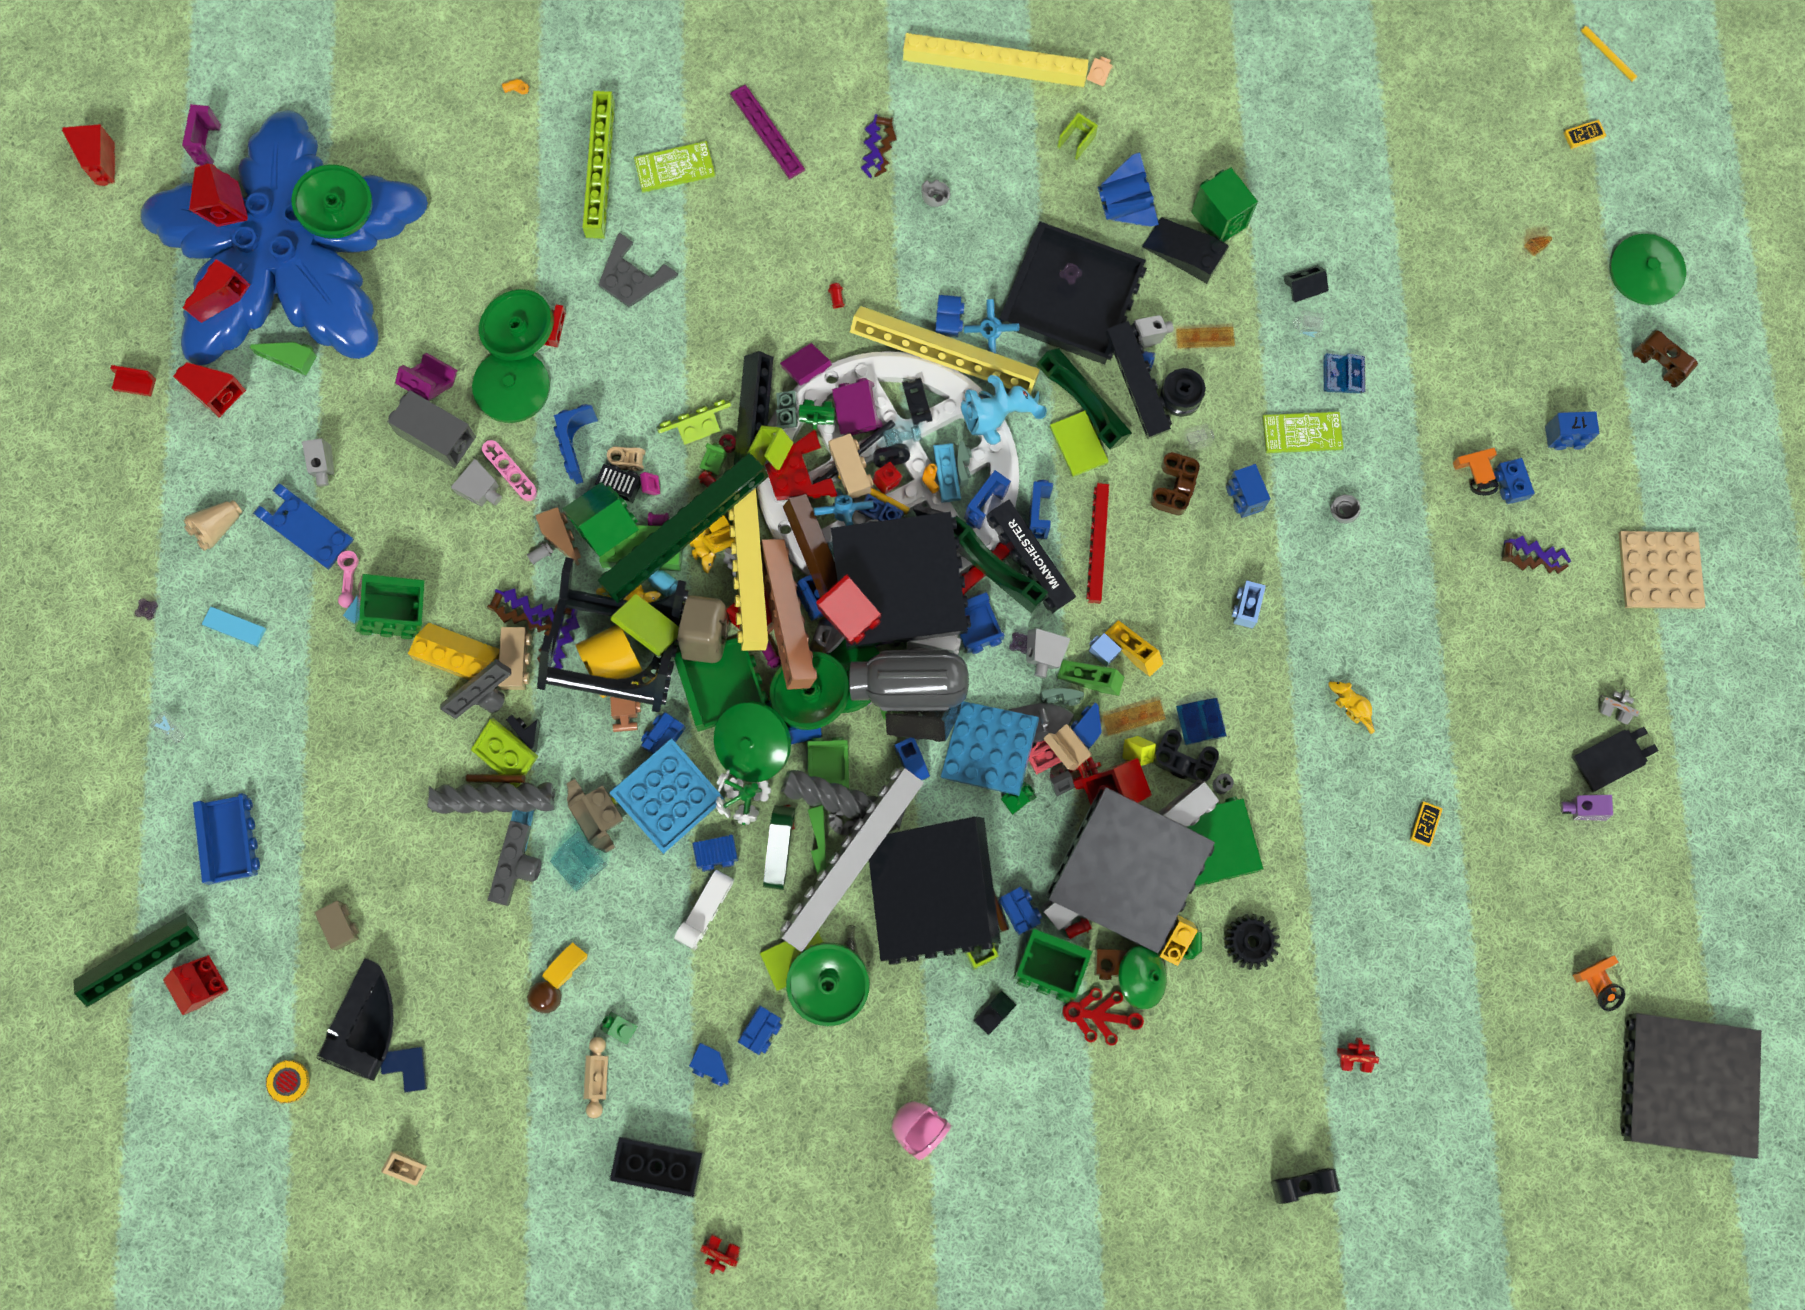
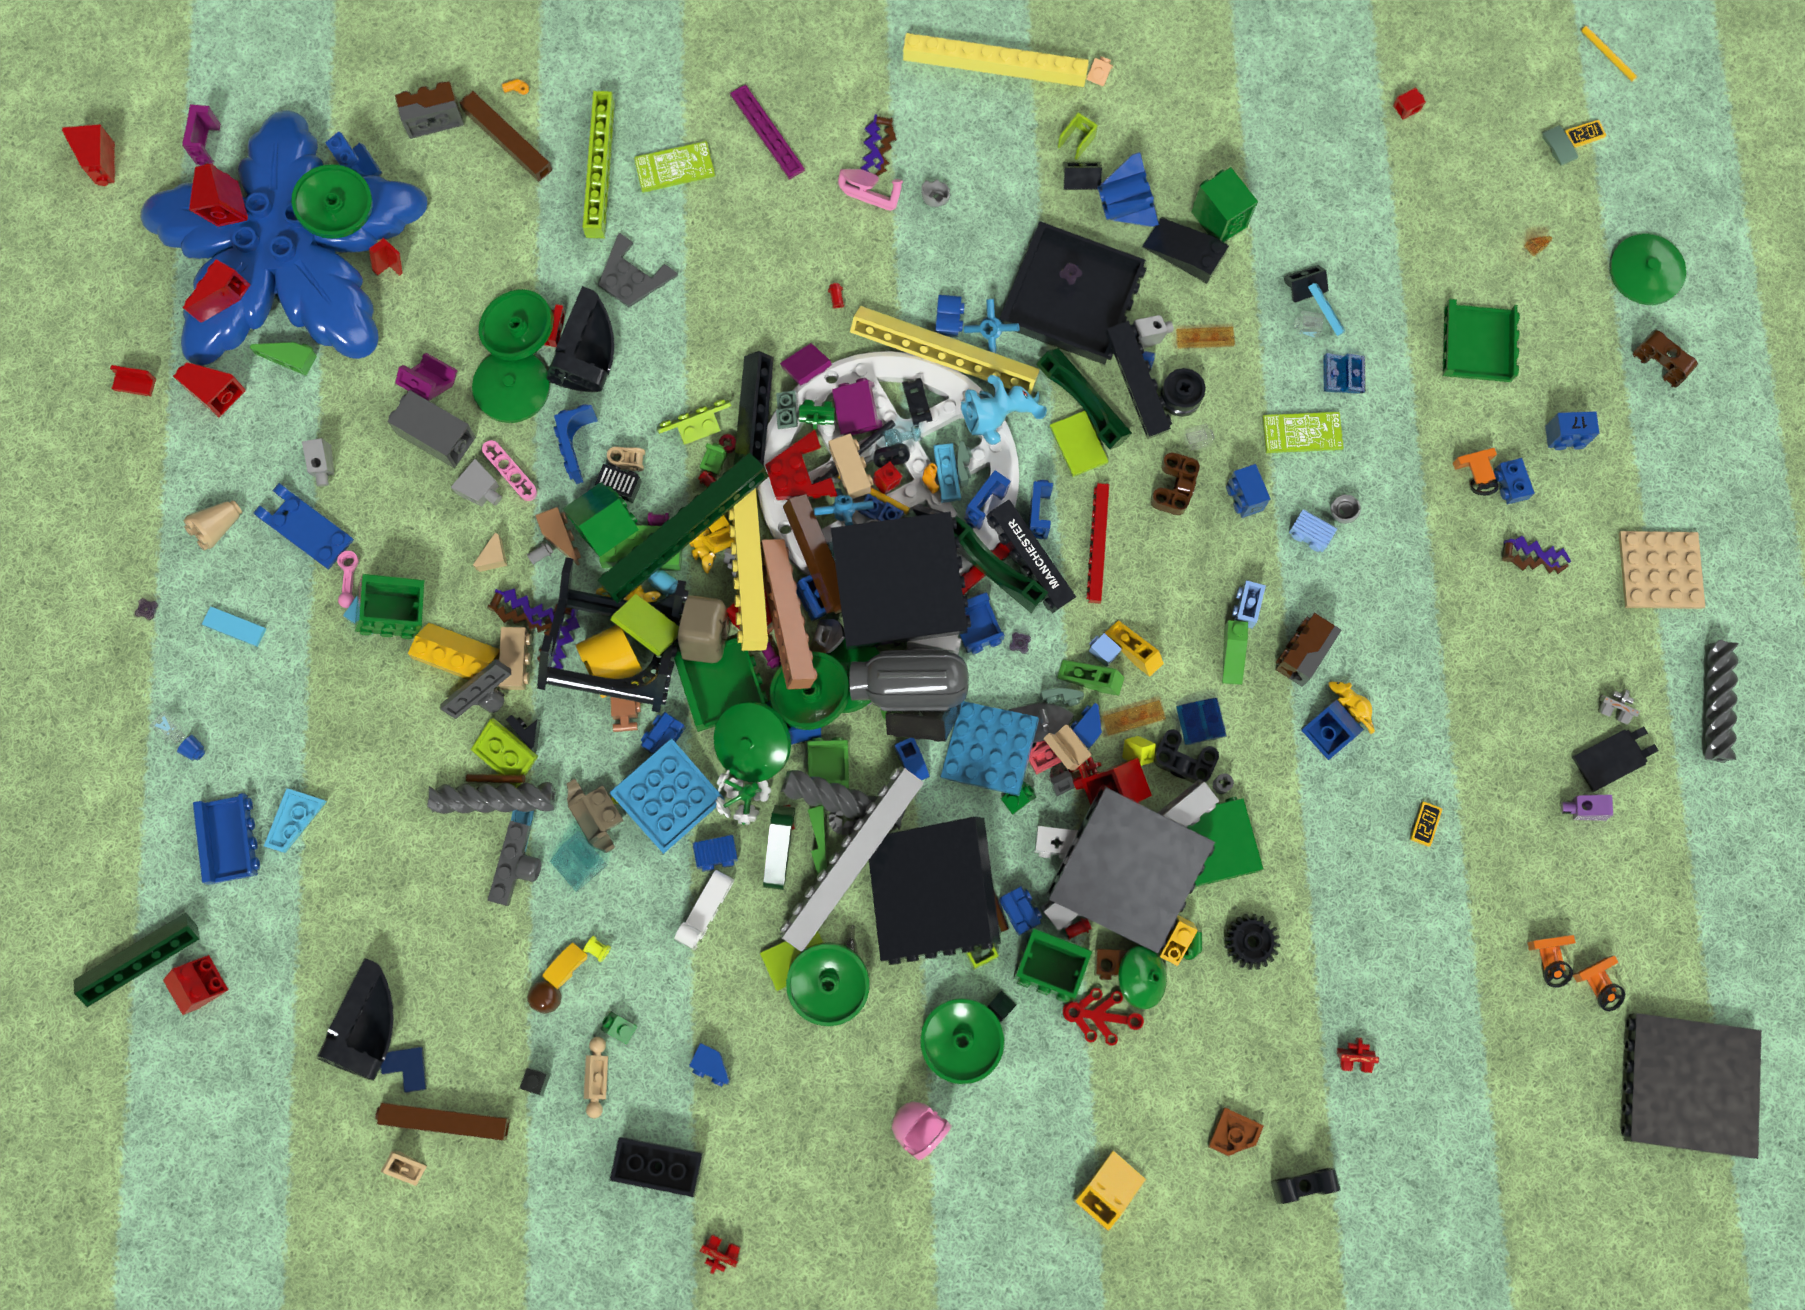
(191, 748): none -> blue hat
(287, 1081): tile -> none
(291, 819): none -> medium azure wing
(337, 925): dark tan brick -> none
(355, 159): none -> blue panel
(384, 256): none -> red panel
(429, 110): none -> dark grey piece
(442, 1121): none -> reddish brown brick
(492, 555): none -> tan slope
(505, 136): none -> reddish brown brick
(534, 1081): none -> pearl dark grey brick
(585, 346): none -> black panel
(597, 949): none -> neon yellow bush
(650, 483): dark pink tile -> none
(760, 1030): blue brick -> none
(770, 446): lime piece -> none
(849, 610): slope -> none
(866, 181): none -> bright pink piece
(962, 1041): none -> green dish
(1045, 650): light grey torso -> none
(1047, 835): none -> white brick
(1082, 175): none -> black panel
(1110, 1190): none -> yellow slope
(1234, 651): none -> bright green slope
(1234, 1133): none -> dark orange plate
(1307, 649): none -> reddish brown piece
(1312, 531): none -> light blue brick
(1326, 309): none -> medium azure tile
(1332, 729): none -> blue slope
(1409, 103): none -> red brick
(1480, 342): none -> green panel
(1552, 958): none -> orange piece
(1561, 146): none -> sand green slope
(1720, 701): none -> dark grey piece

